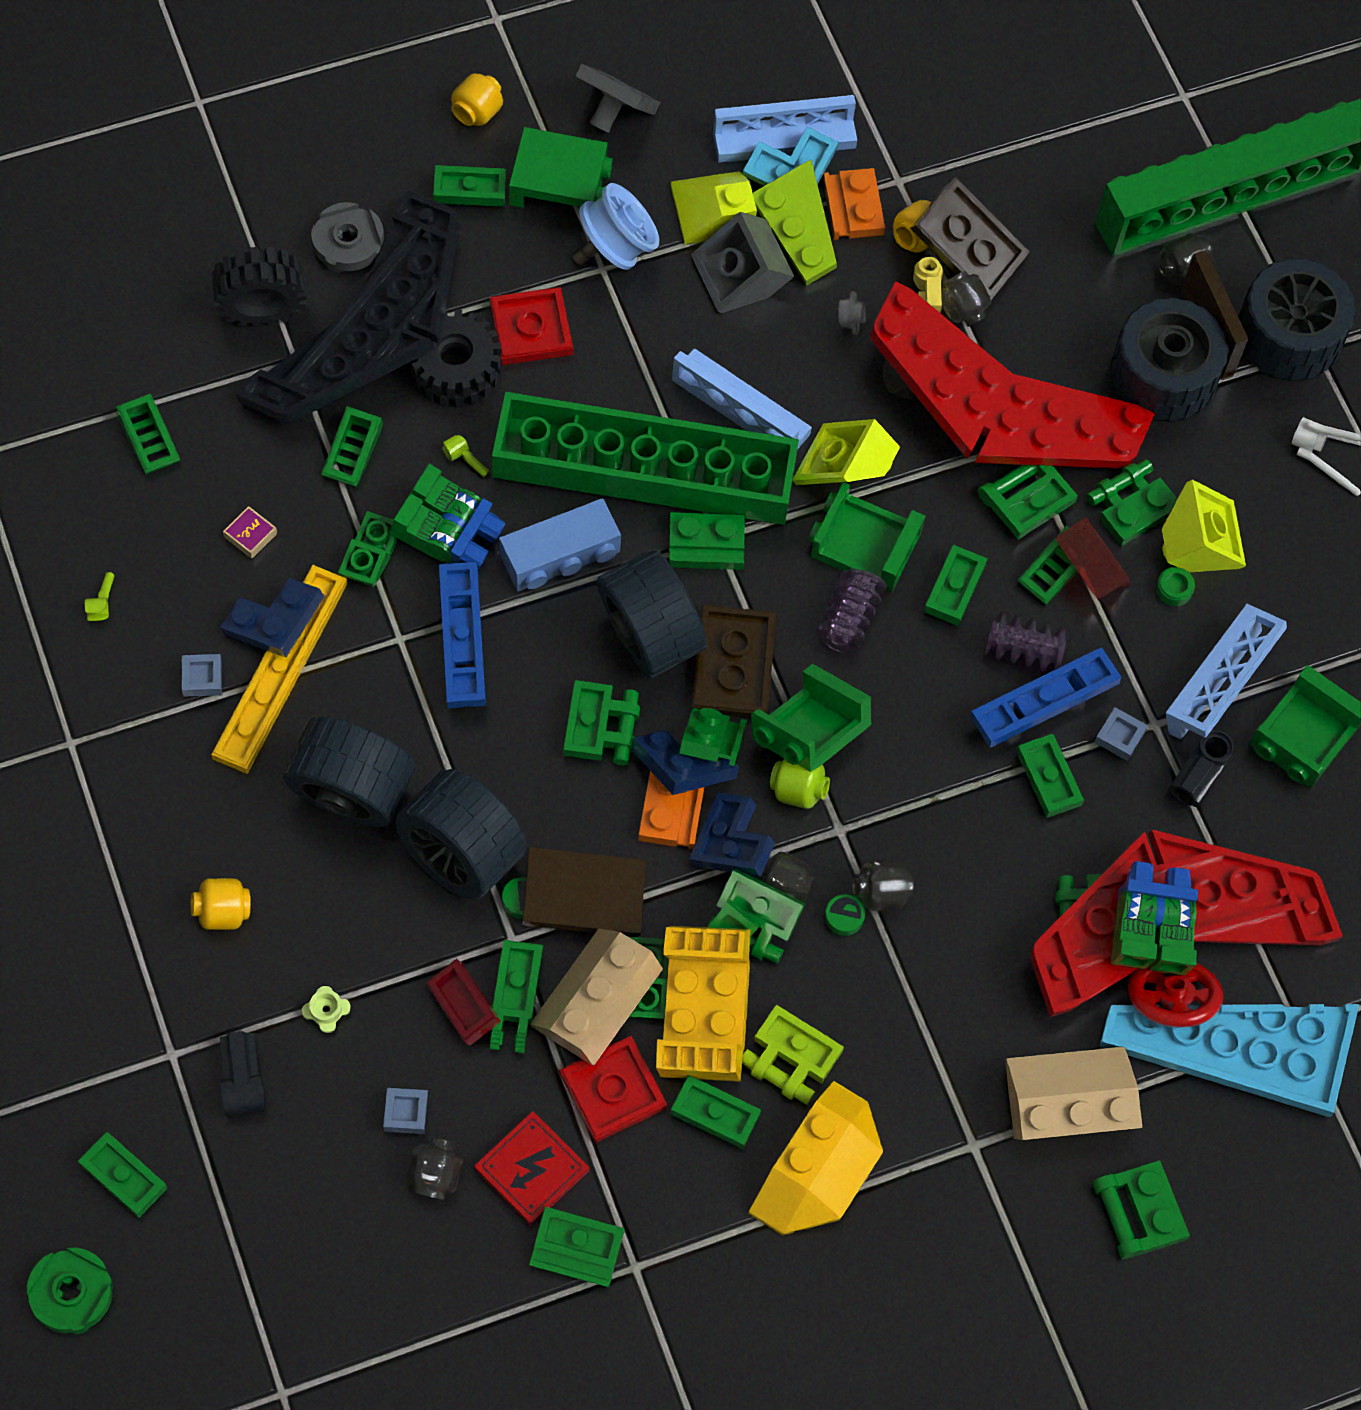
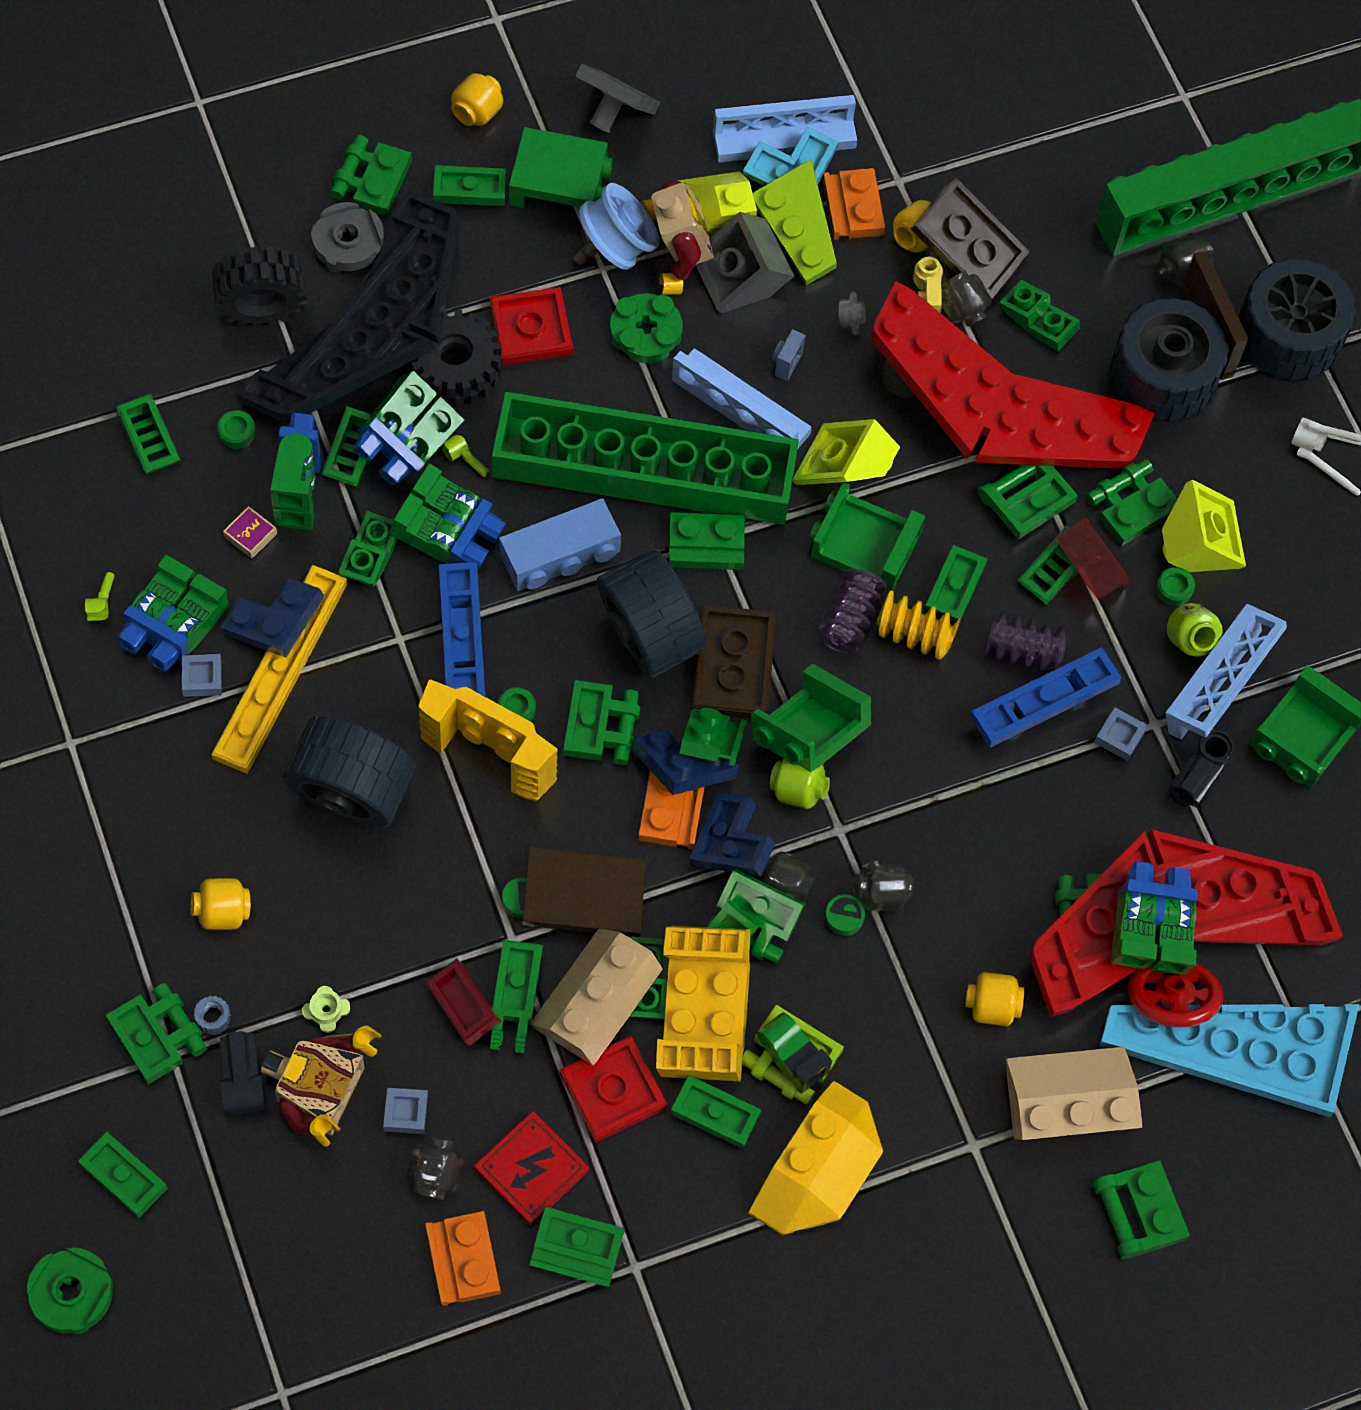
(145, 1039): none -> green plate
(172, 614): none -> hips
(214, 1027): none -> sand blue axle
(236, 429): none -> green tile
(295, 473): none -> green hips
(319, 1080): none -> torso
(382, 177): none -> green plate
(397, 438): none -> hips
(461, 834): black wheel -> none
(463, 1258): none -> orange plate
(486, 722): none -> yellow plate
(519, 701): none -> green tile
(651, 309): none -> green plate
(682, 231): none -> torso
(788, 354): none -> sand blue plate
(794, 1052): none -> leg
(916, 626): none -> yellow piece
(995, 999): none -> yellow head
(1037, 316): none -> green slope
(1050, 775): green plate -> none
(1194, 629): none -> lime head

